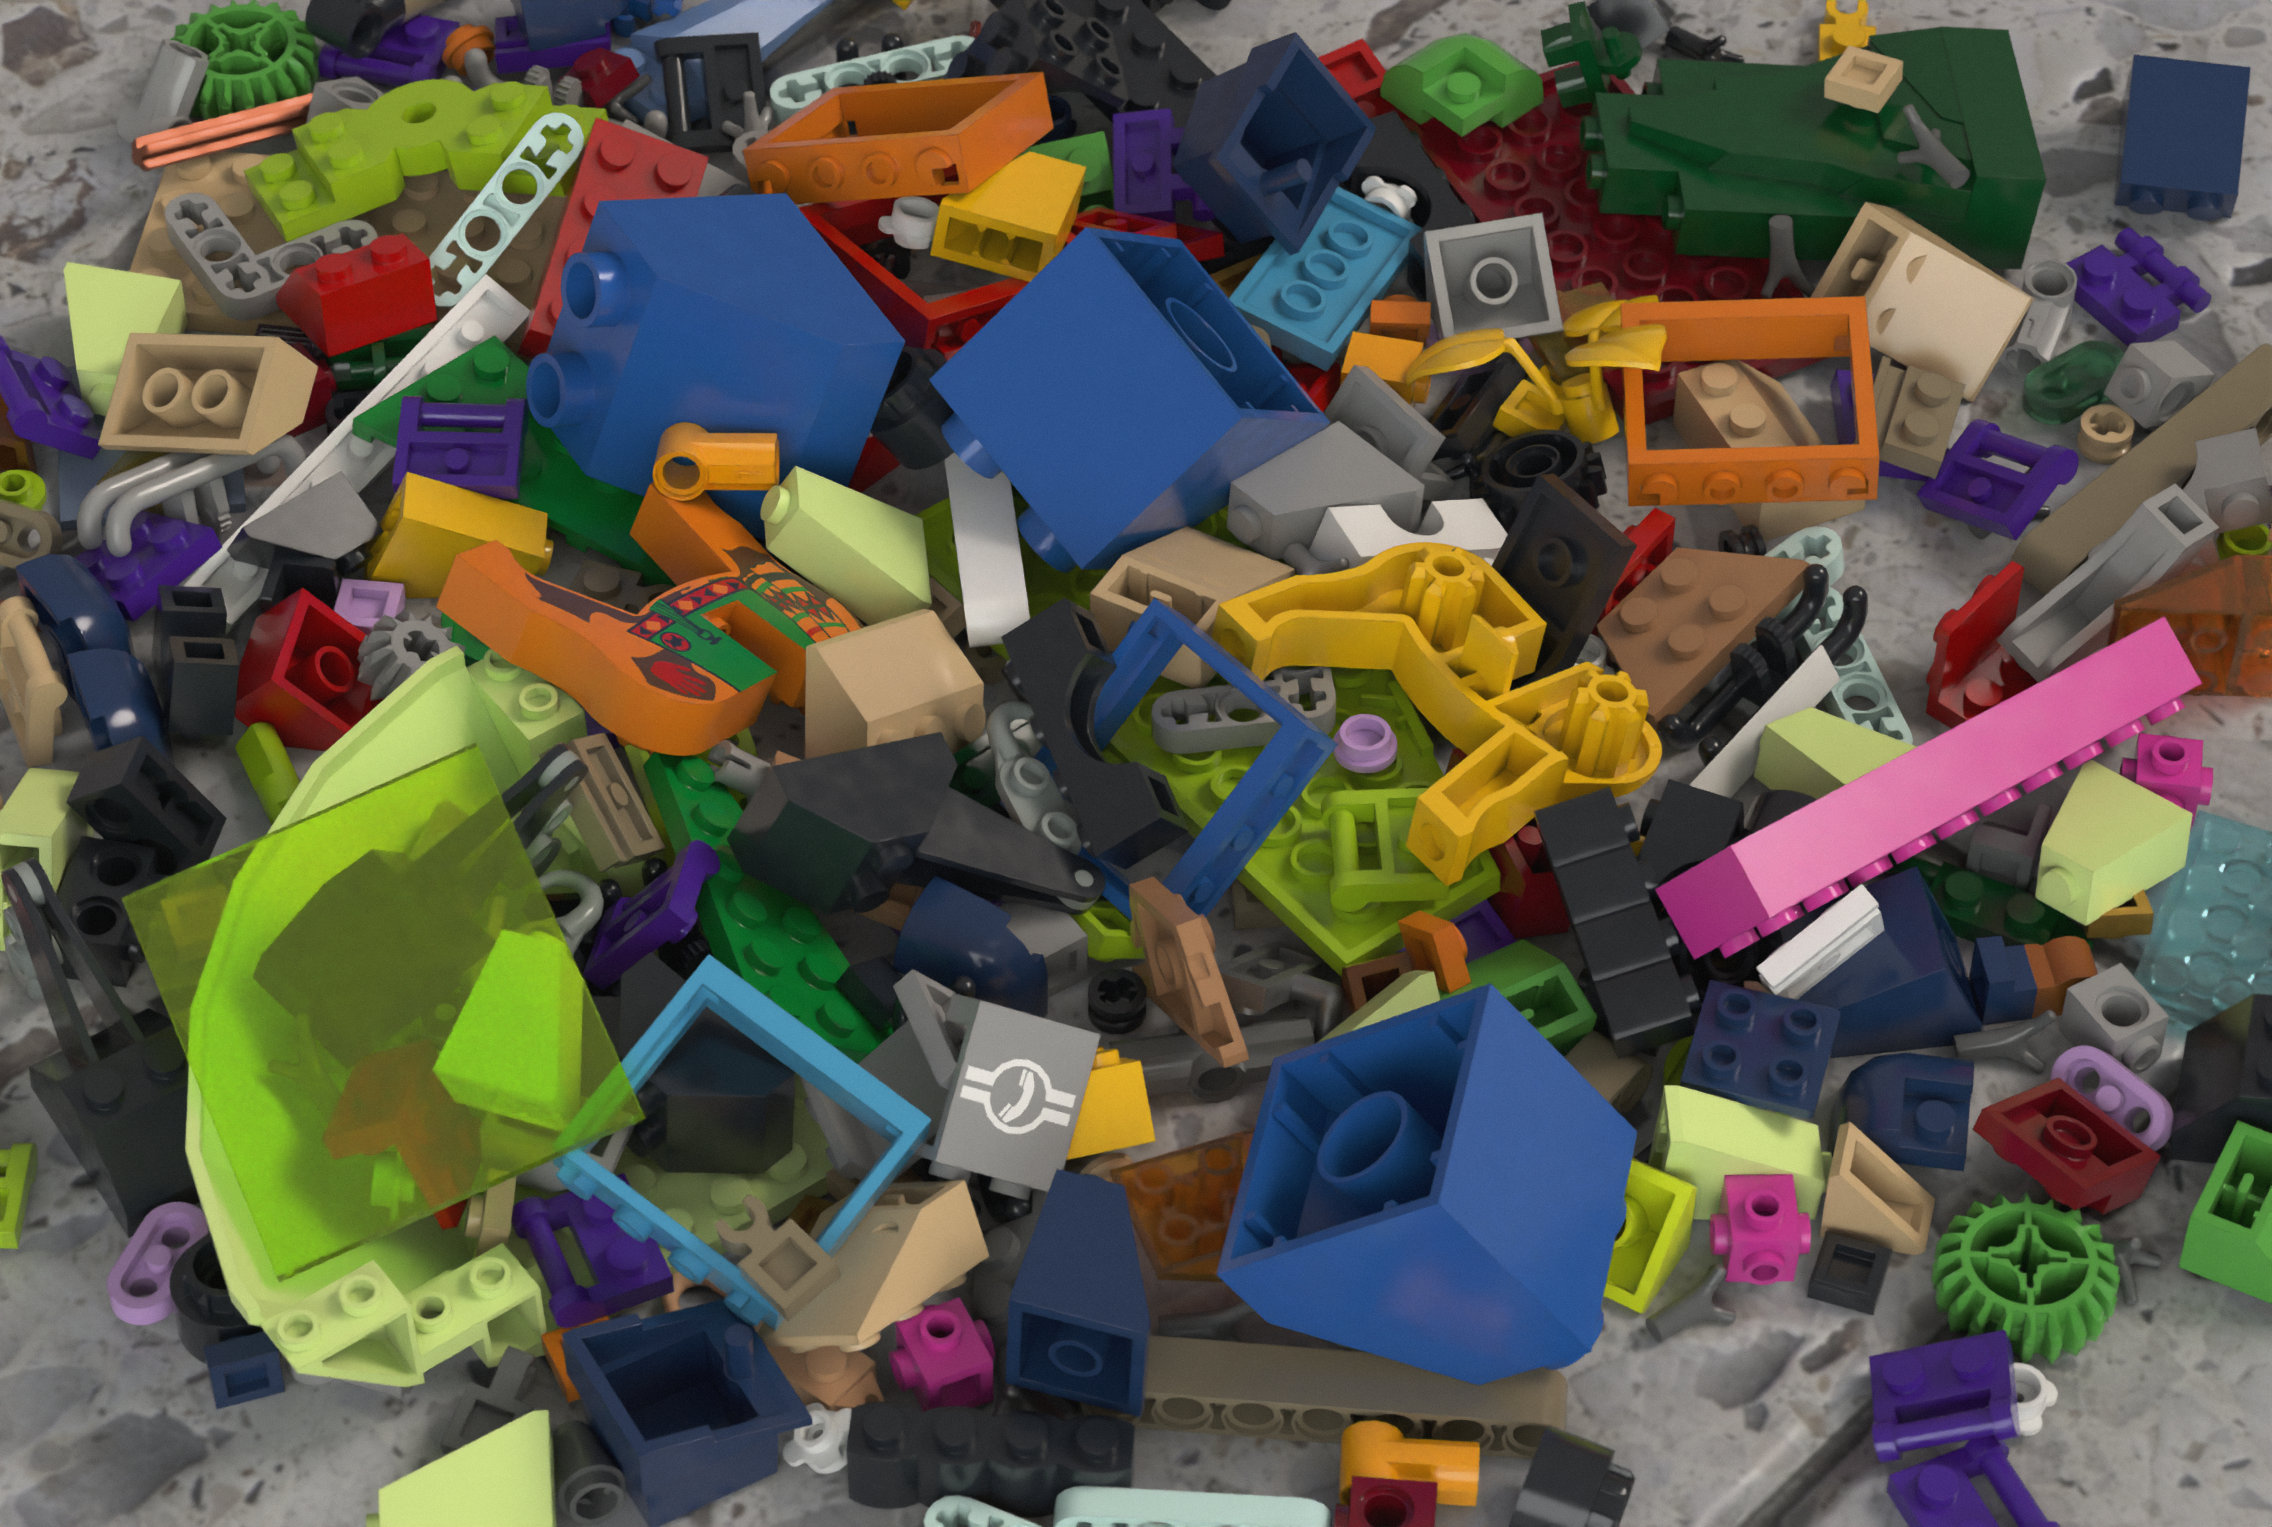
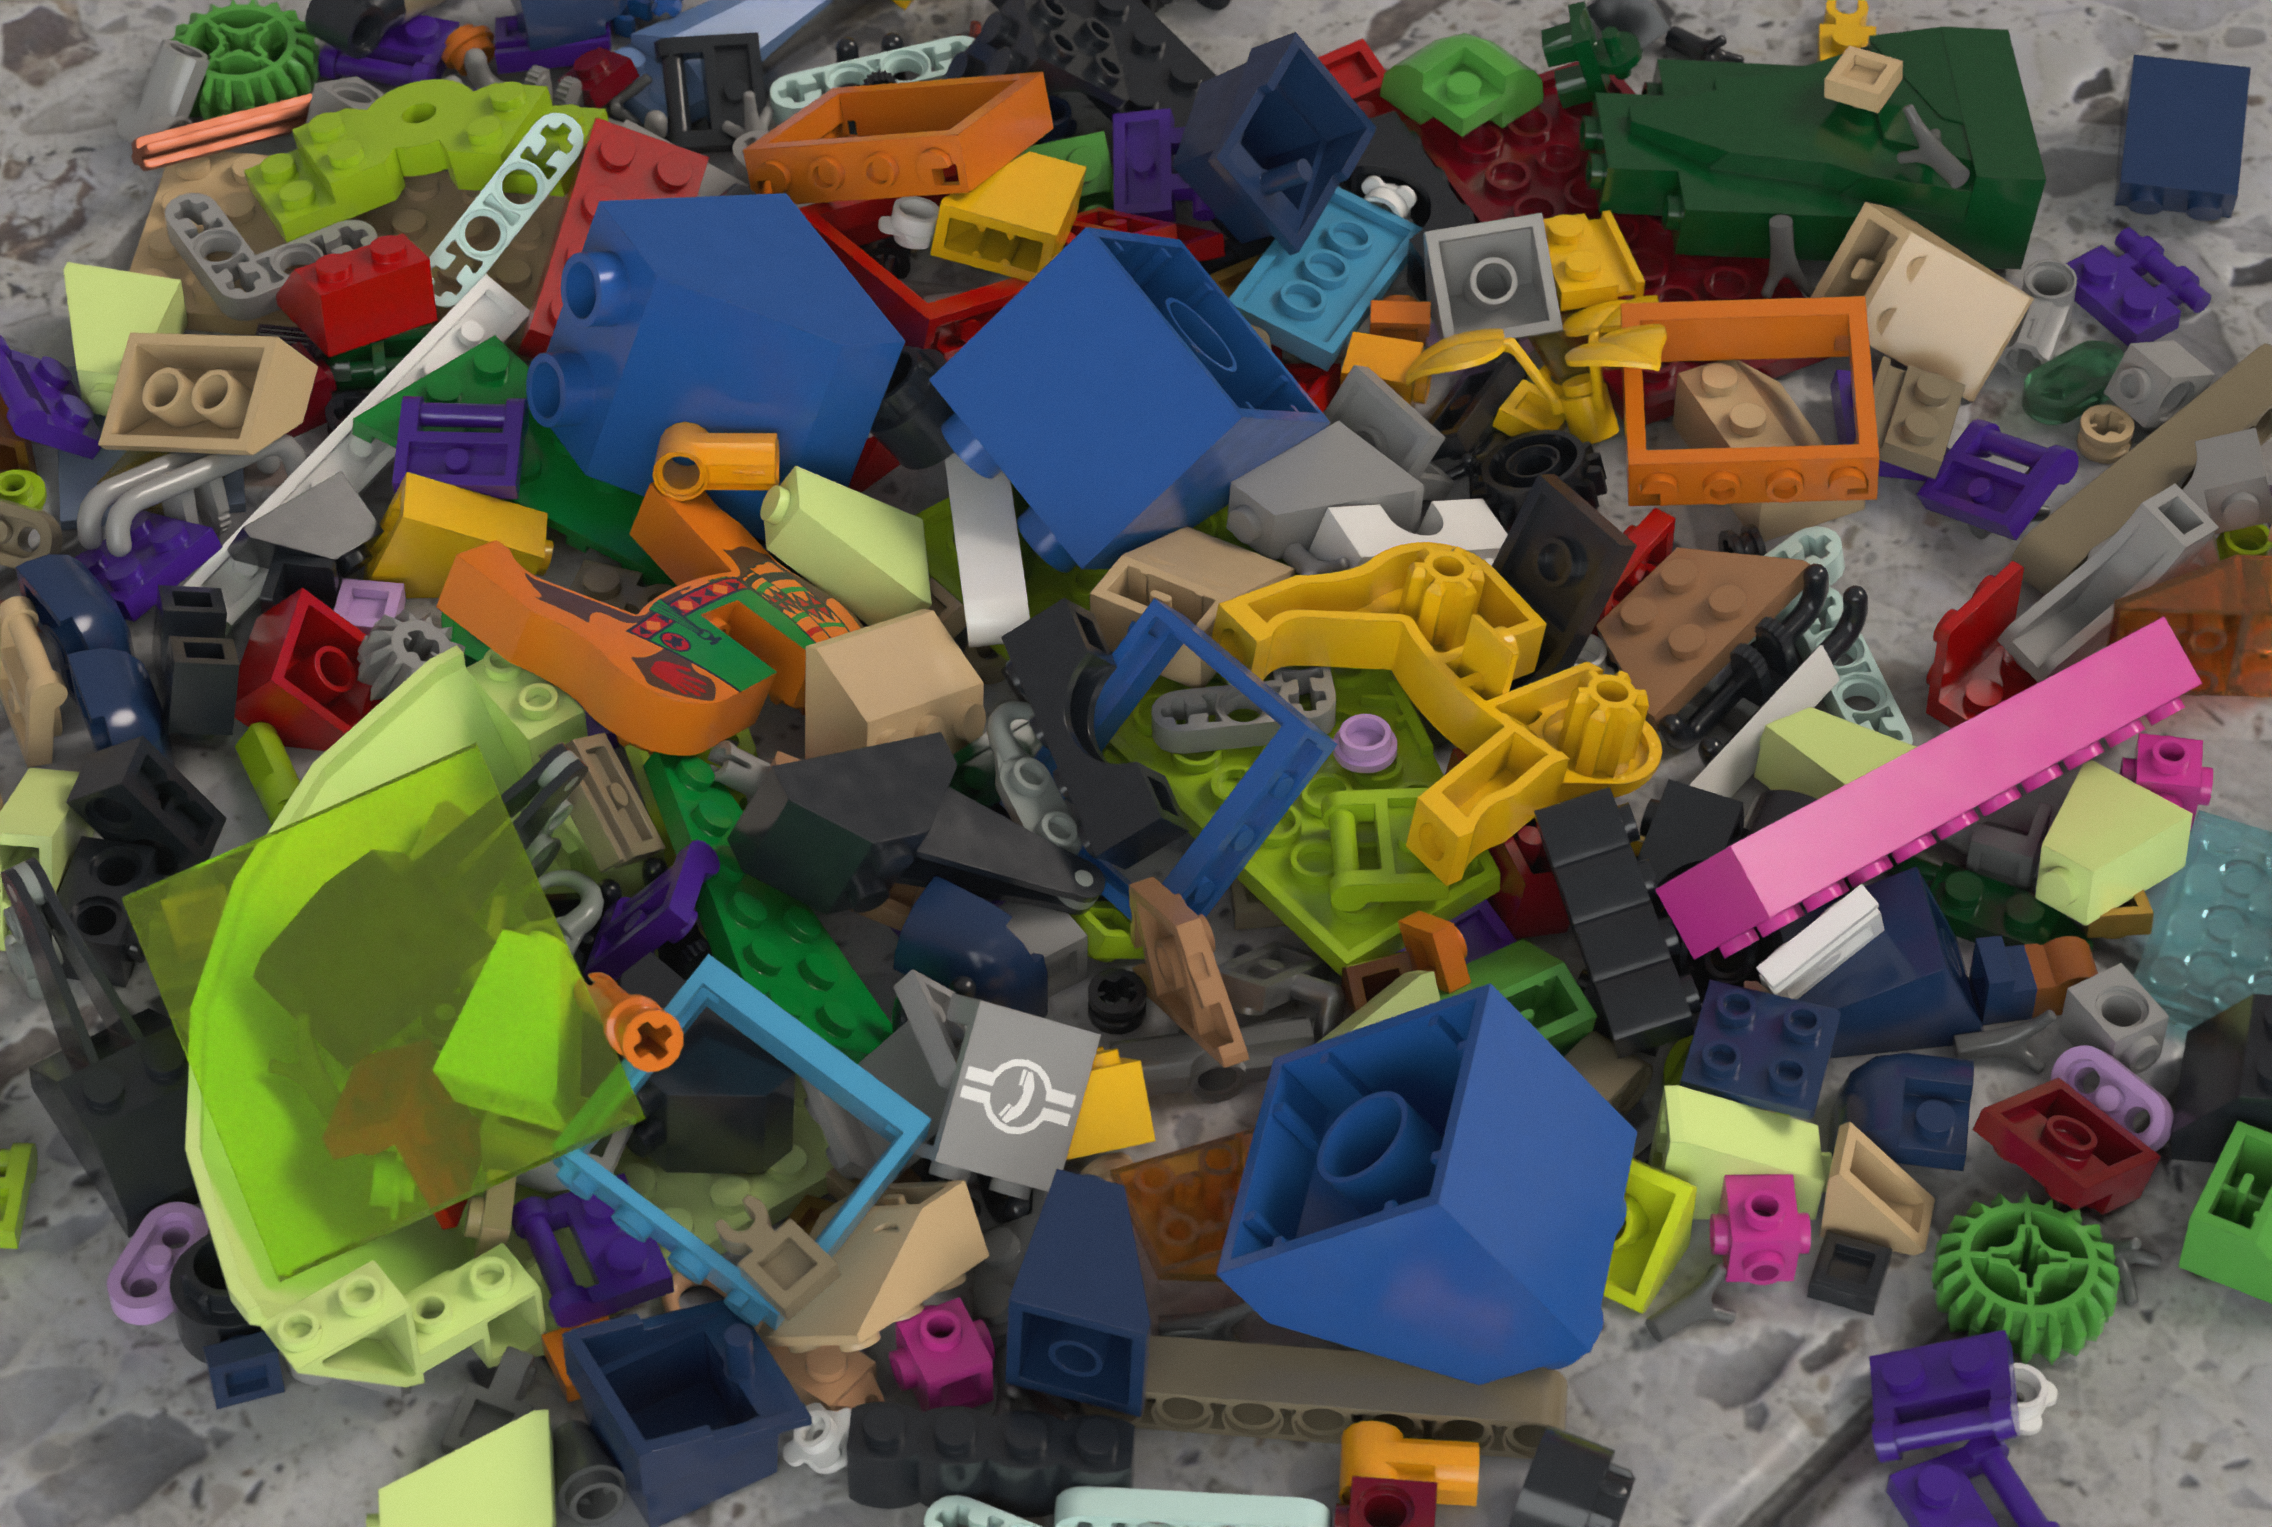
(628, 1019): none -> orange pin
(871, 989): black tile -> none
(1590, 261): none -> yellow plate

